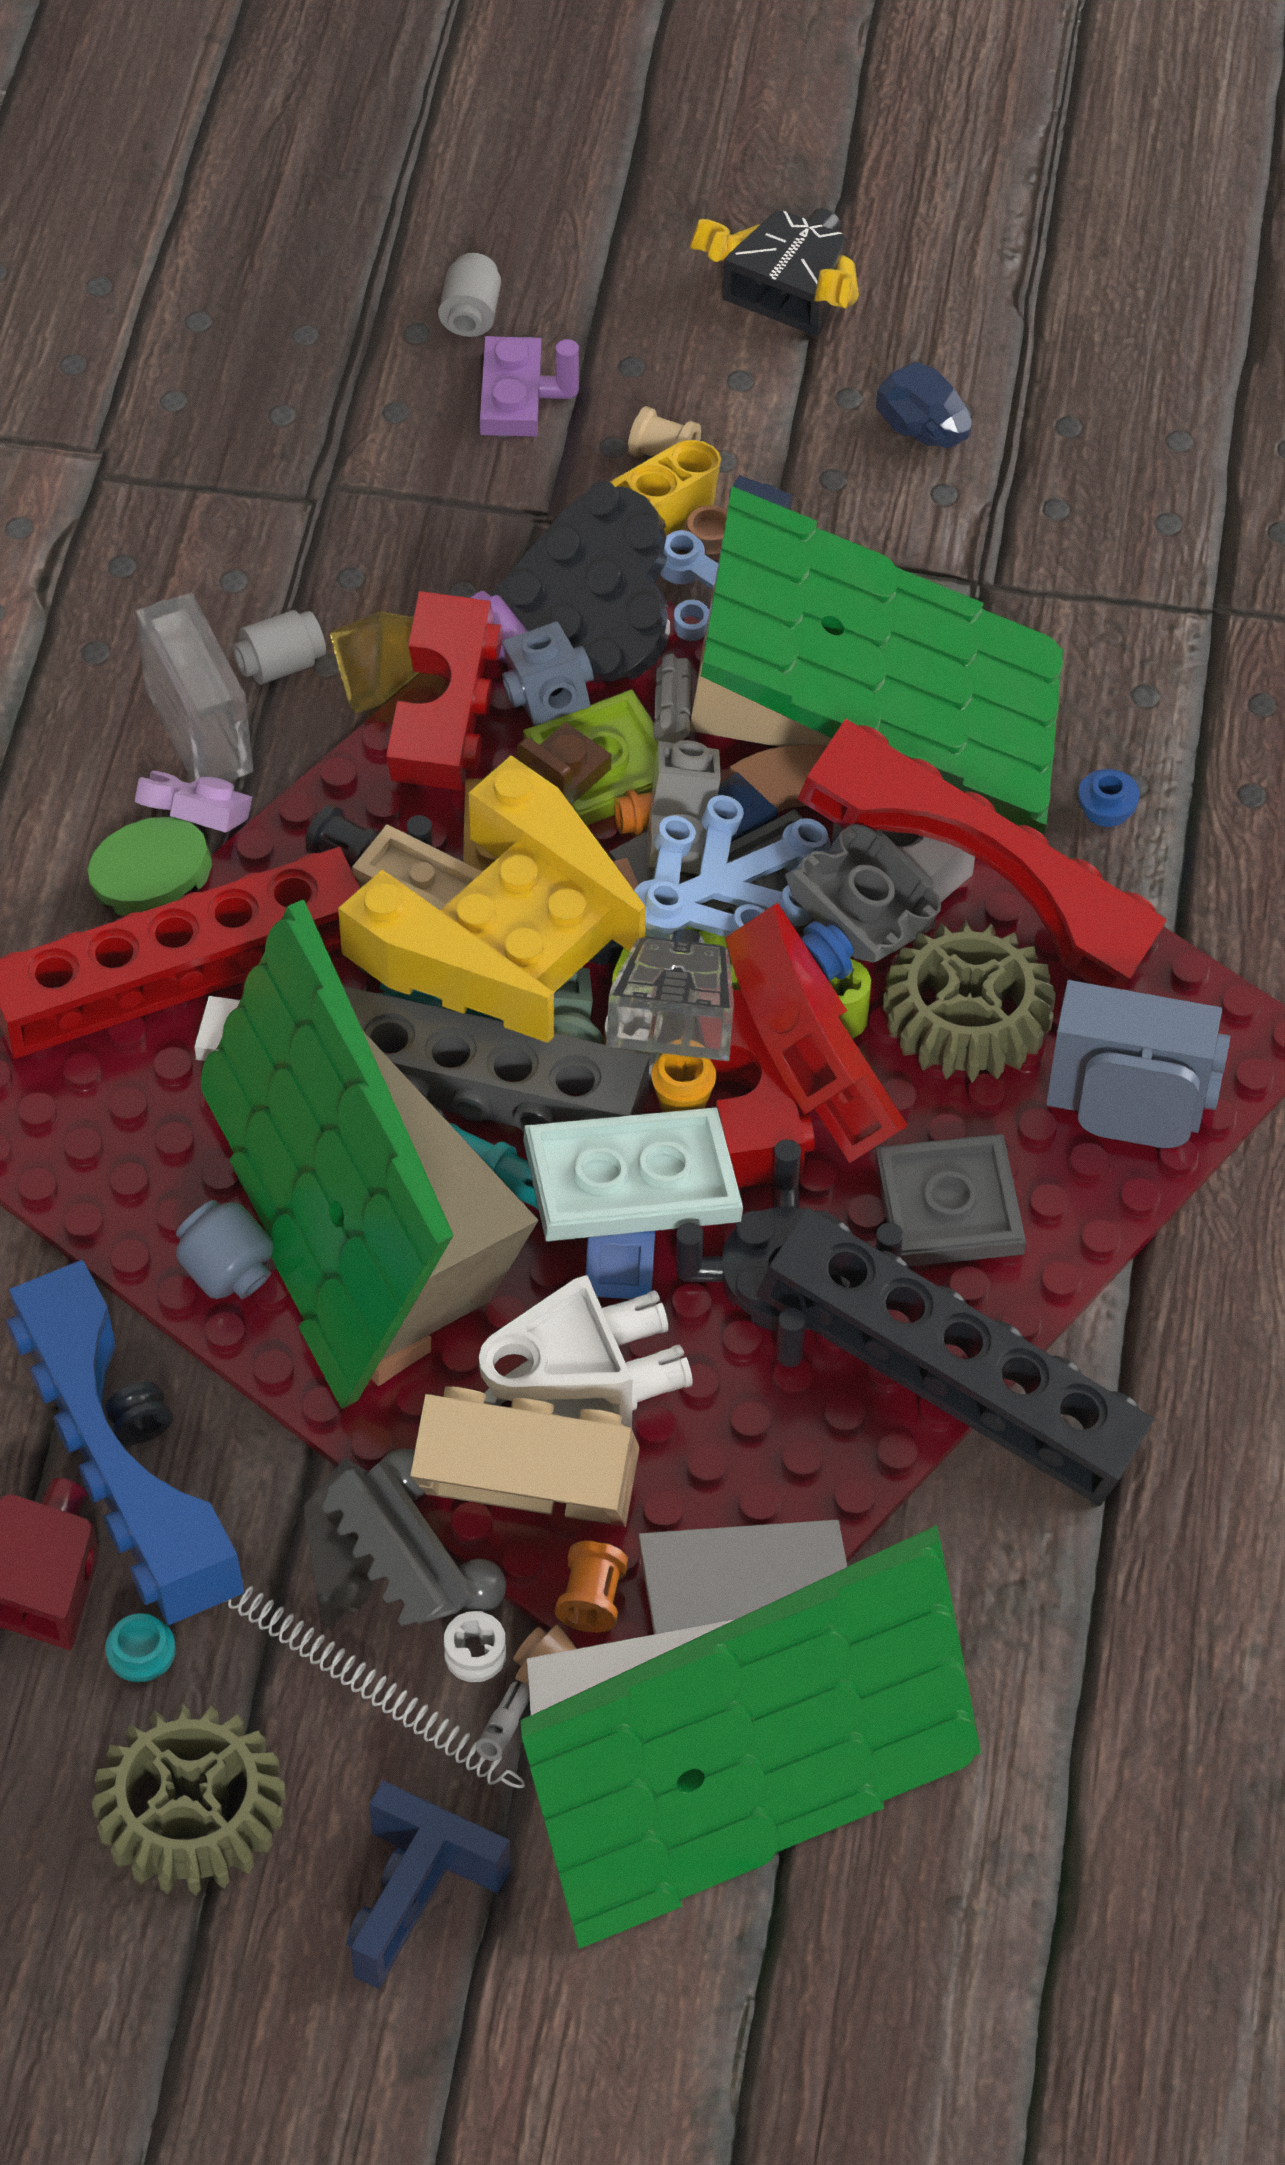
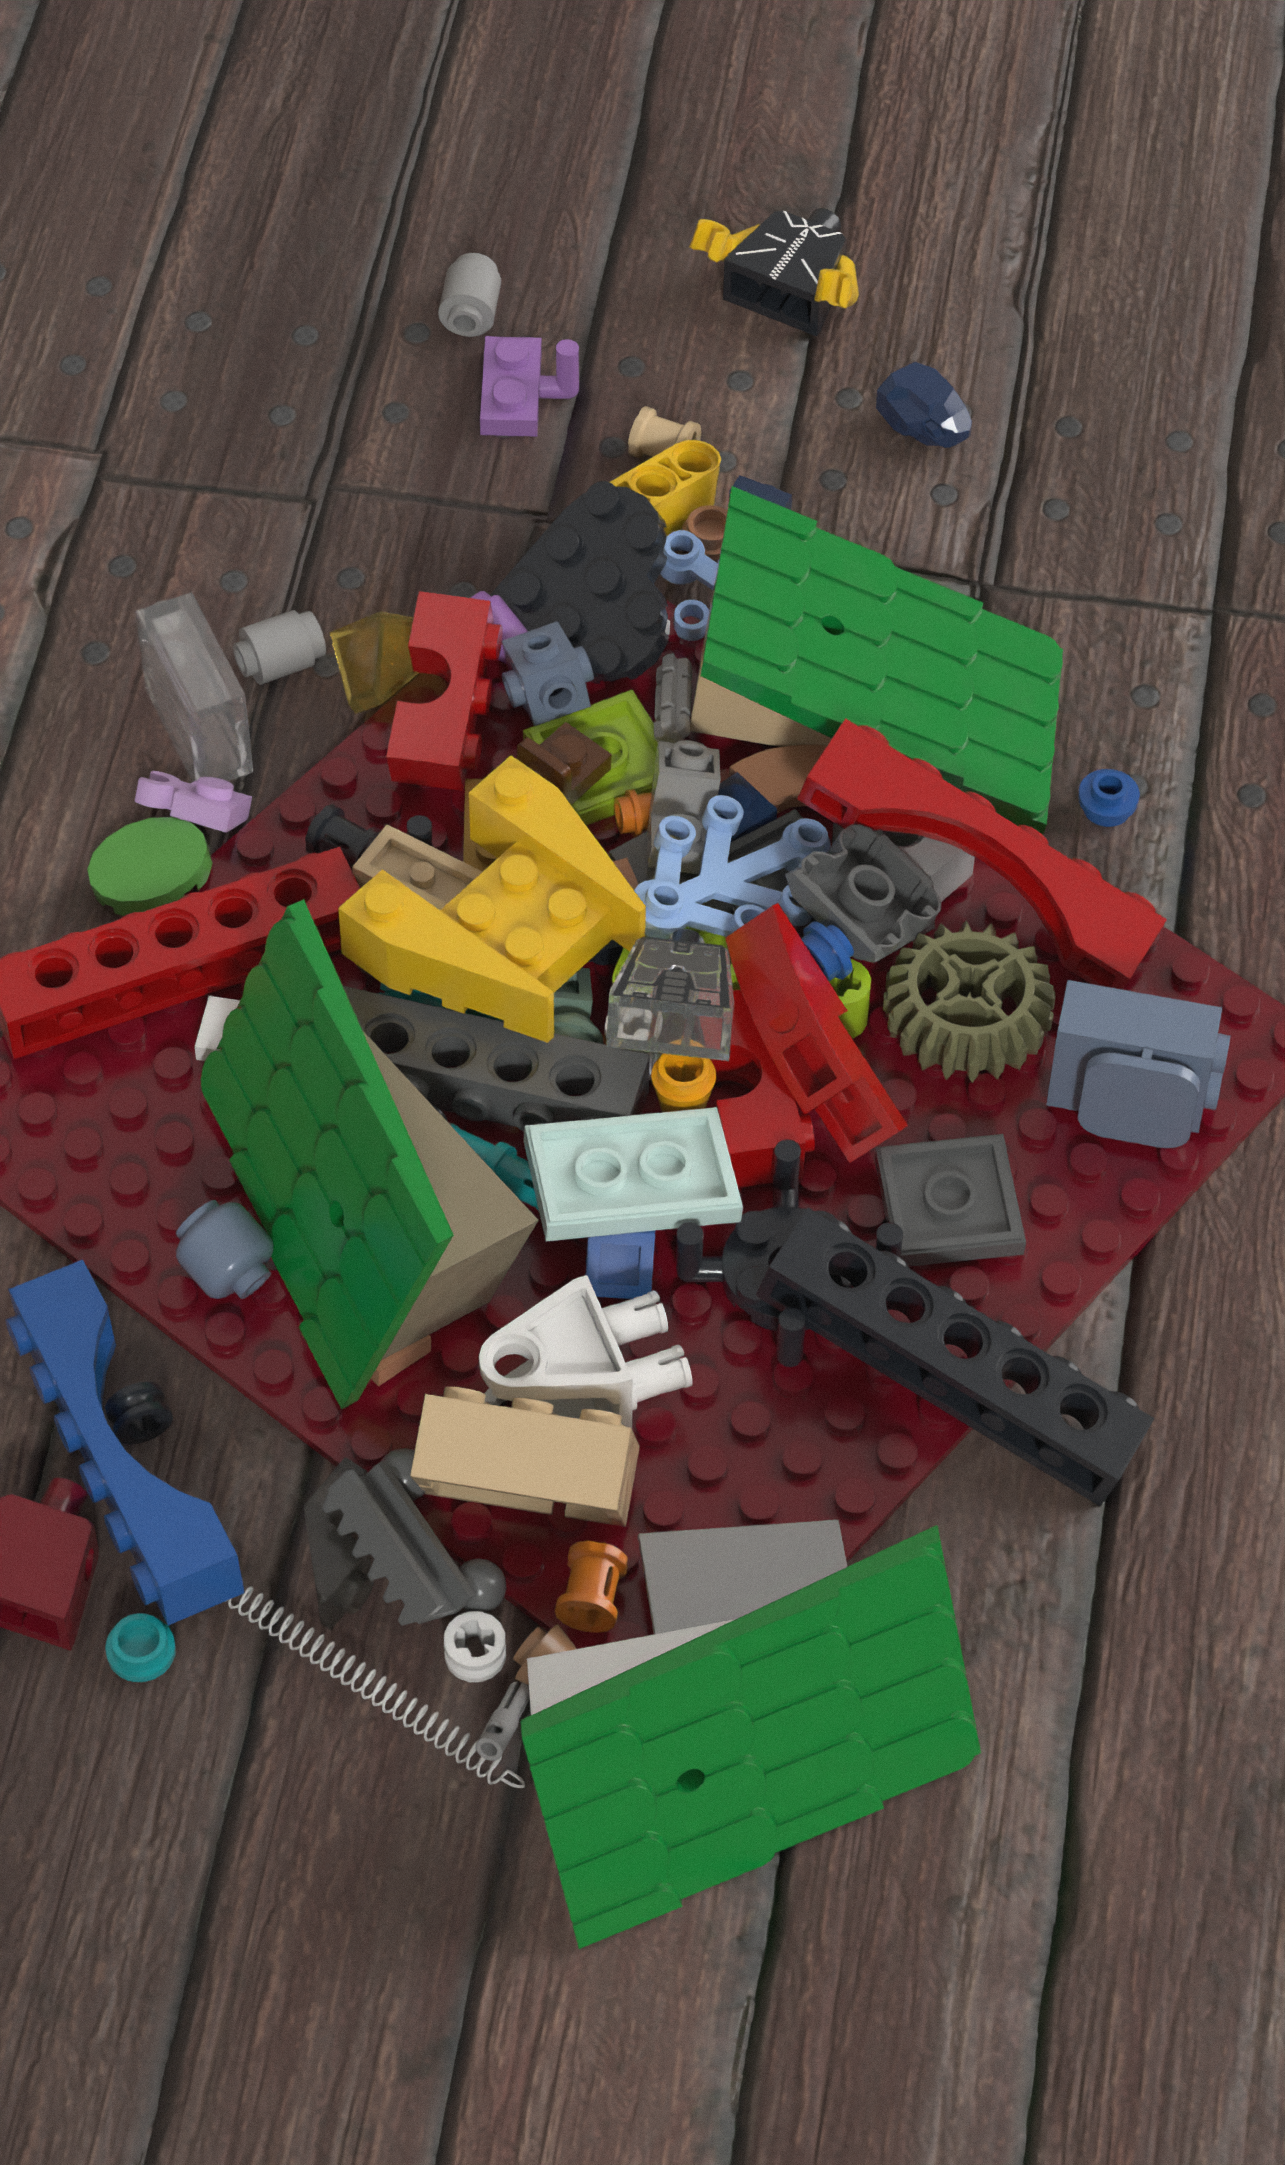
(220, 1760): olive gear -> none
(428, 1846): dark blue bracket -> none

